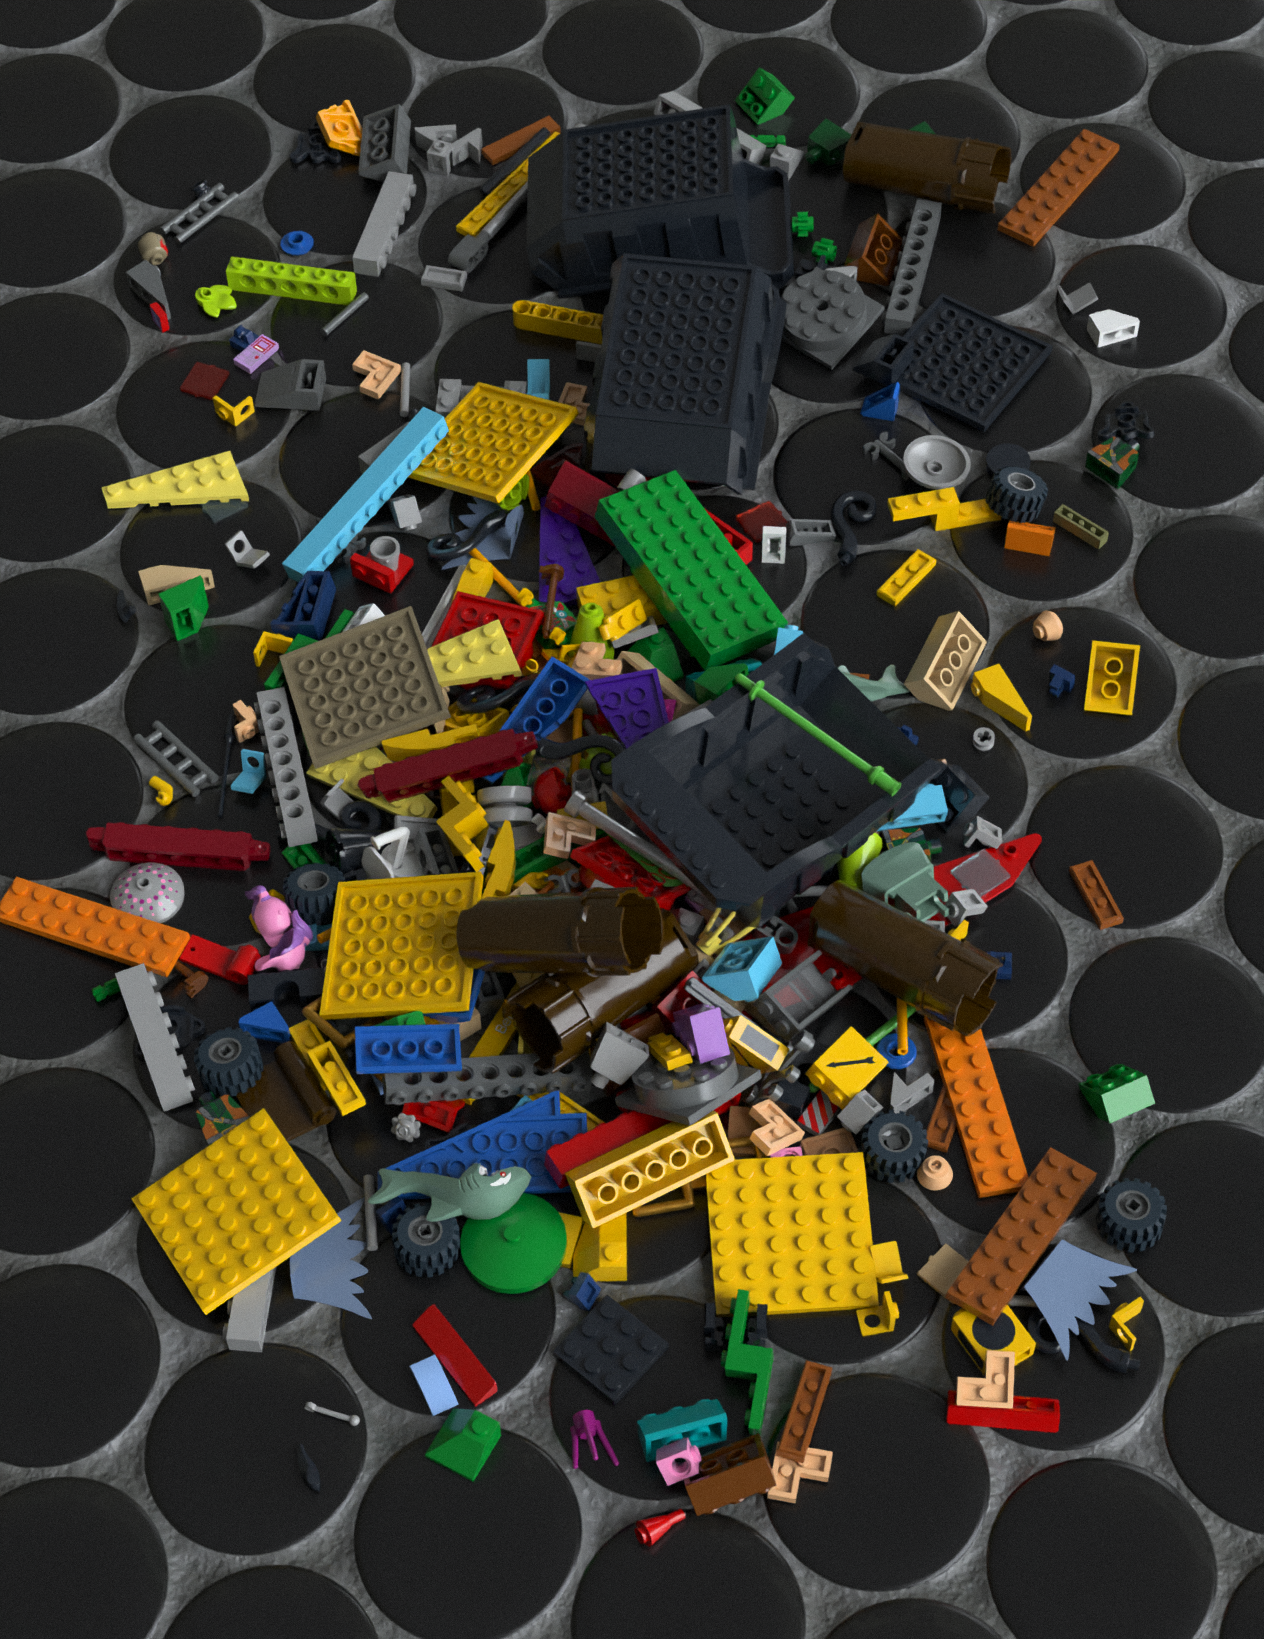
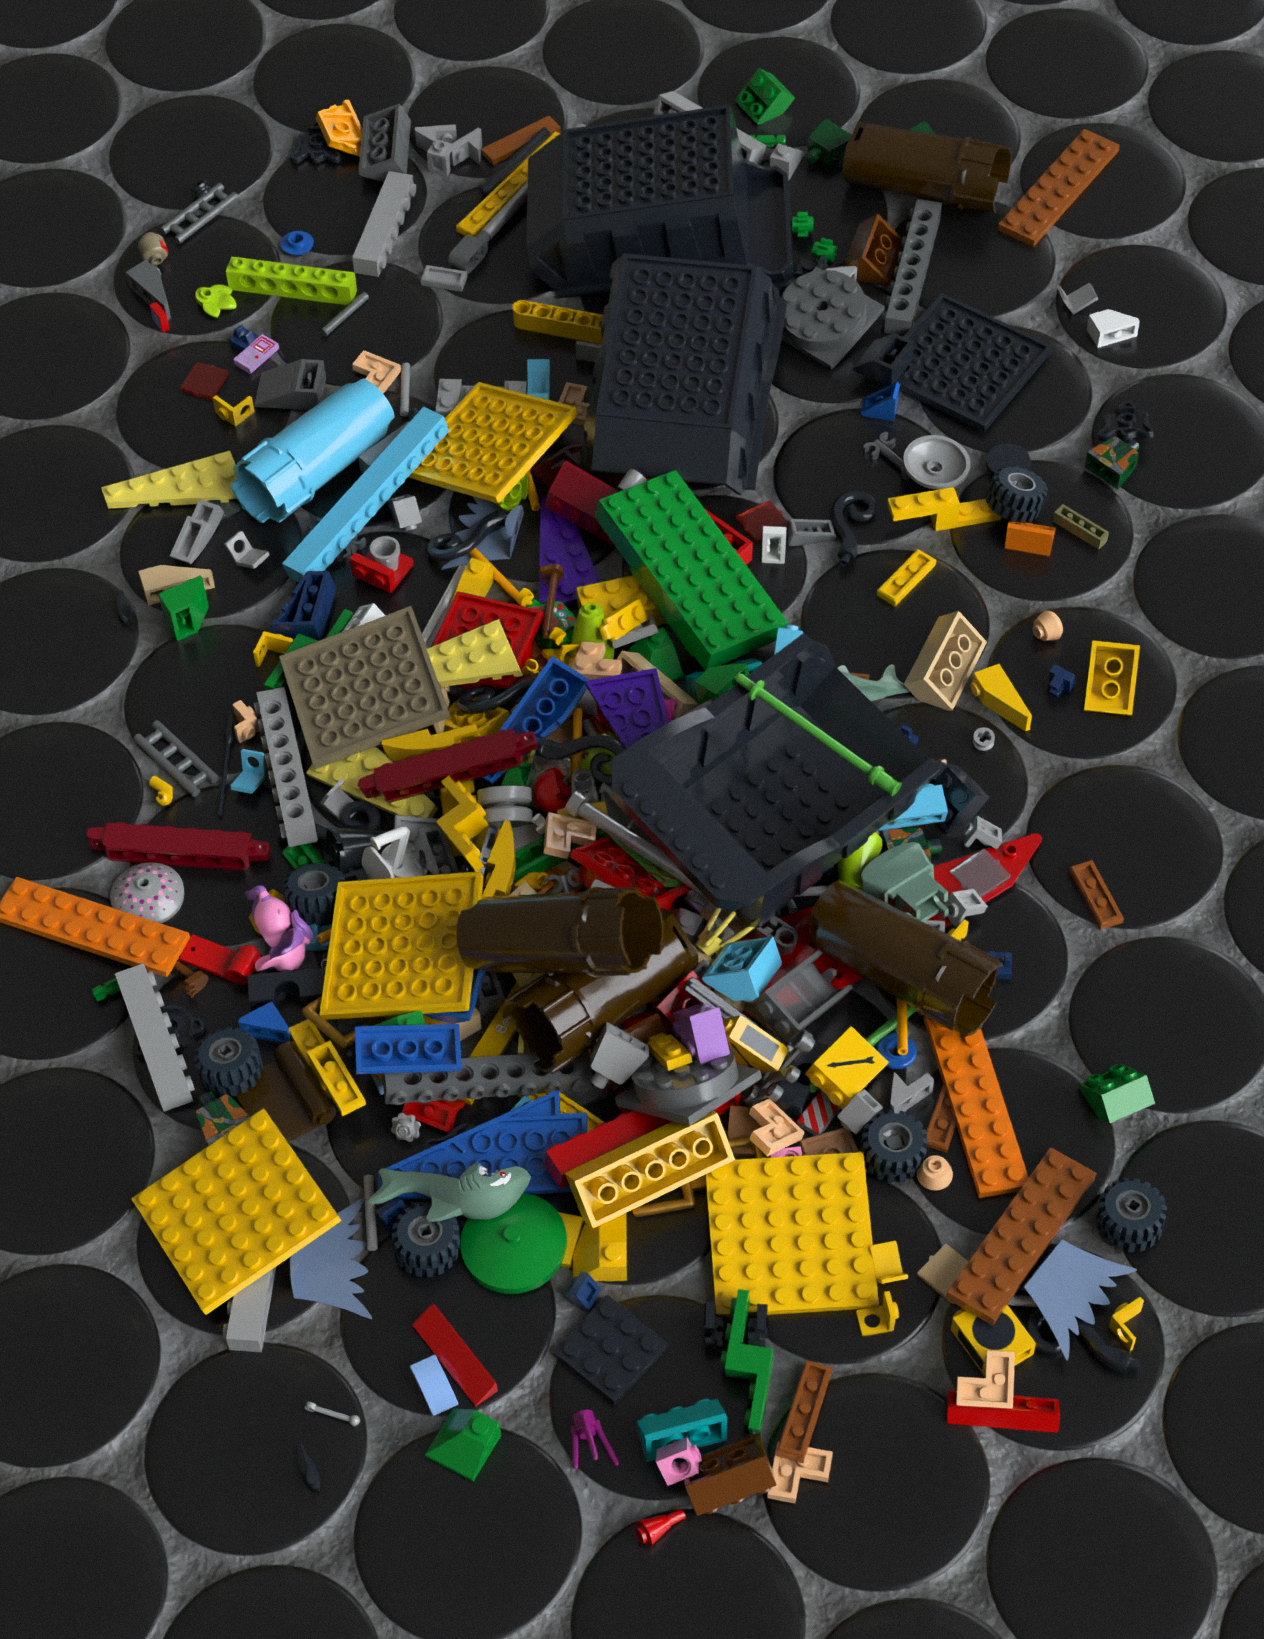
(197, 531): none -> light grey slope
(311, 451): none -> medium azure piece

